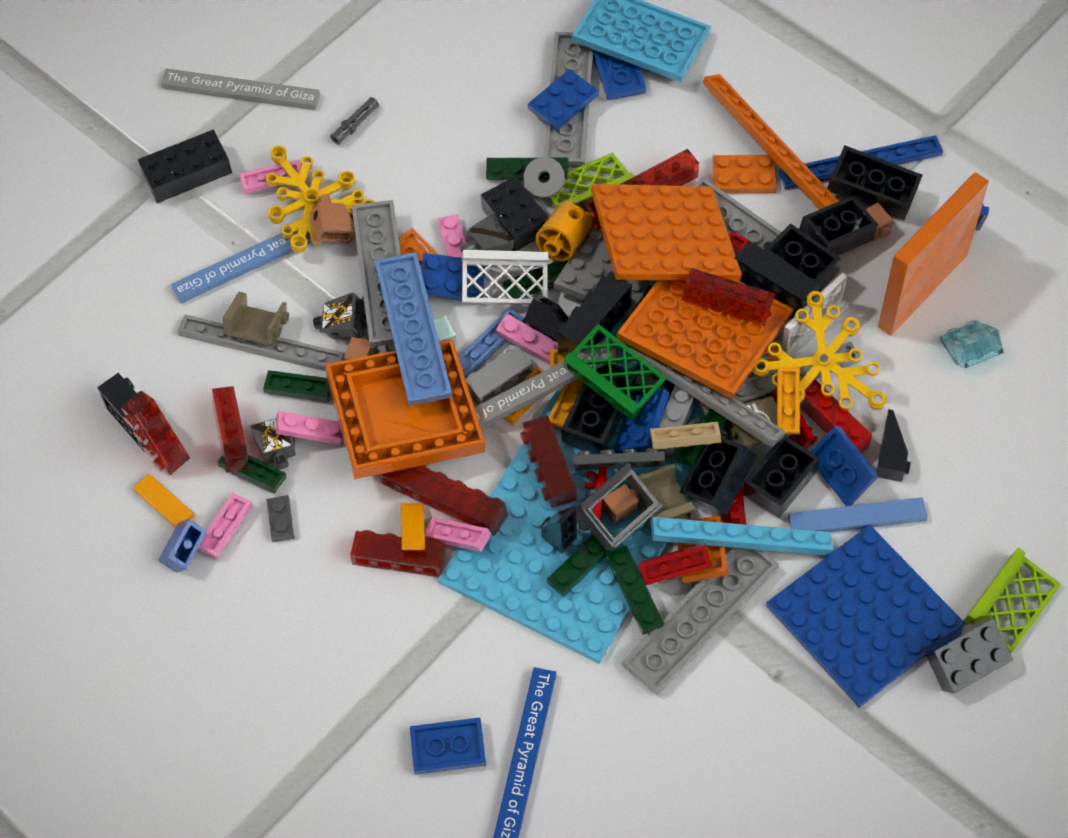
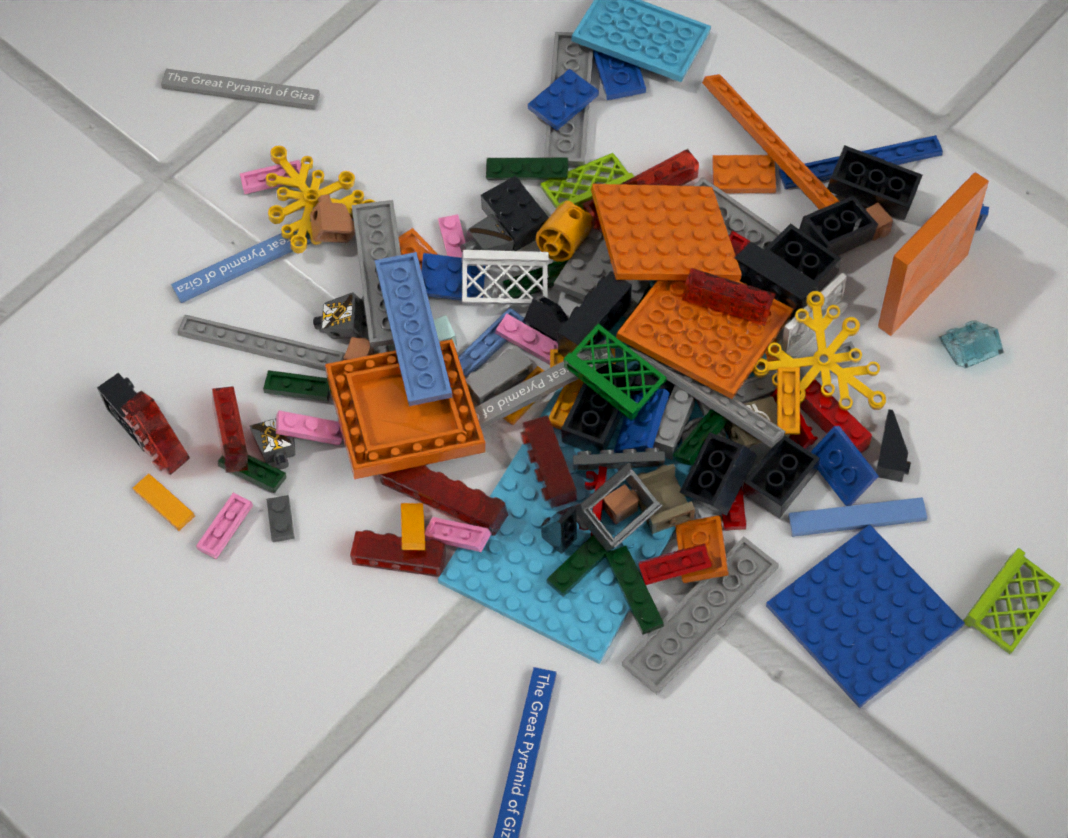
(182, 545): blue brick -> none
(185, 166): black brick -> none
(253, 323): dark tan panel -> none
(339, 135): dark grey pin -> none
(447, 746): blue plate -> none
(540, 166): light grey tile -> none
(685, 435): tan plate -> none
(741, 536): medium azure plate -> none
(967, 654): brick -> none

